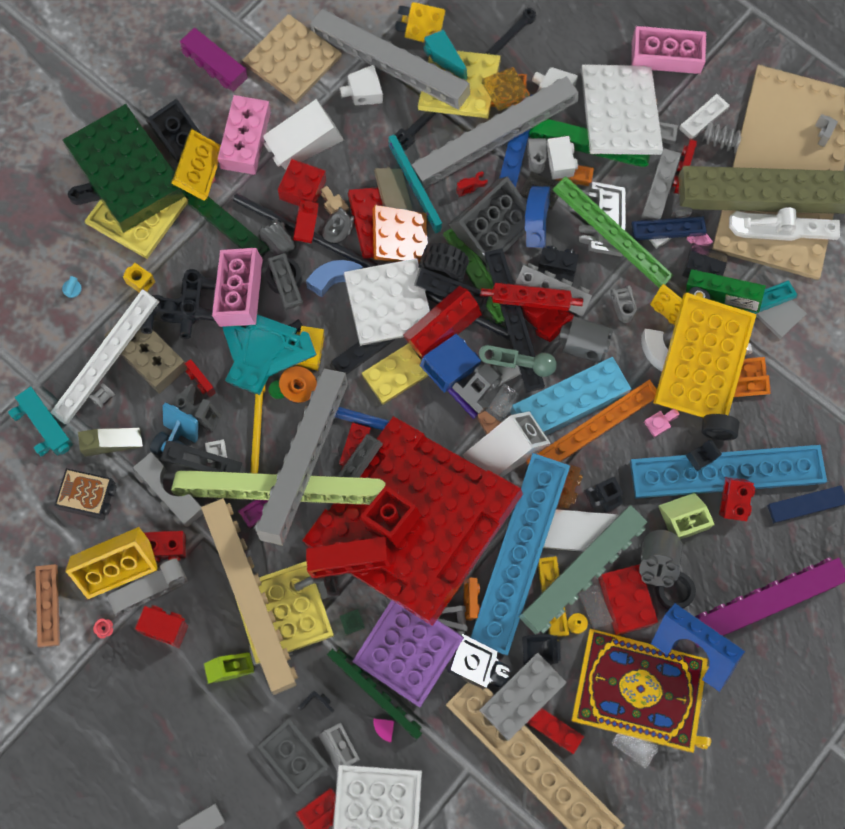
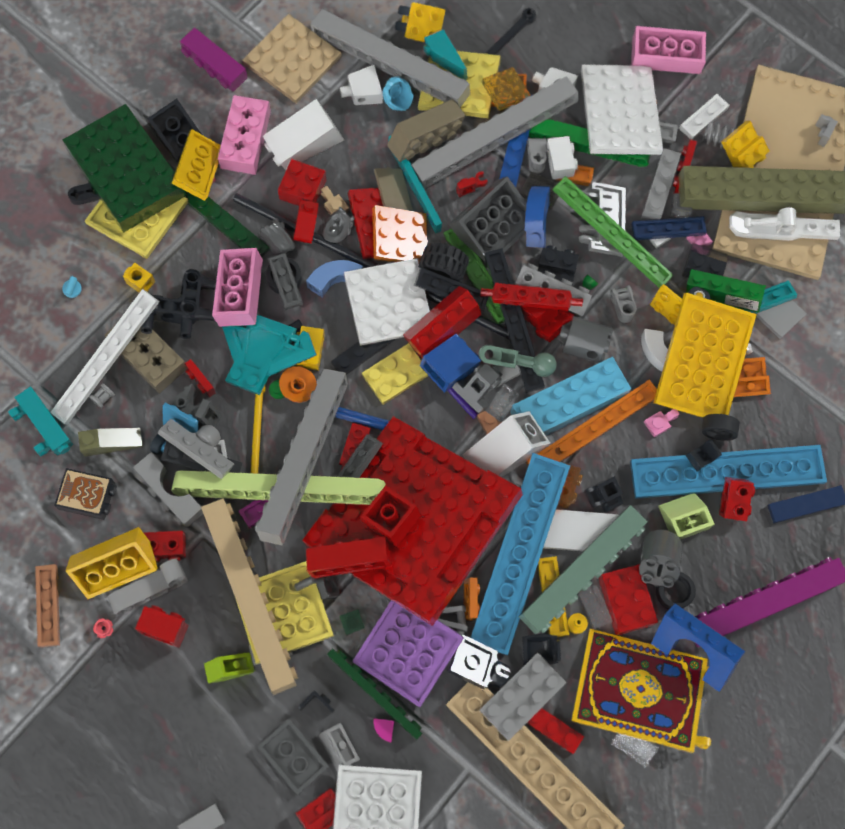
(198, 446): none -> light grey plate
(398, 94): none -> medium azure hair
(426, 130): none -> dark tan brick
(589, 283): none -> green hinge
(745, 146): none -> yellow plate

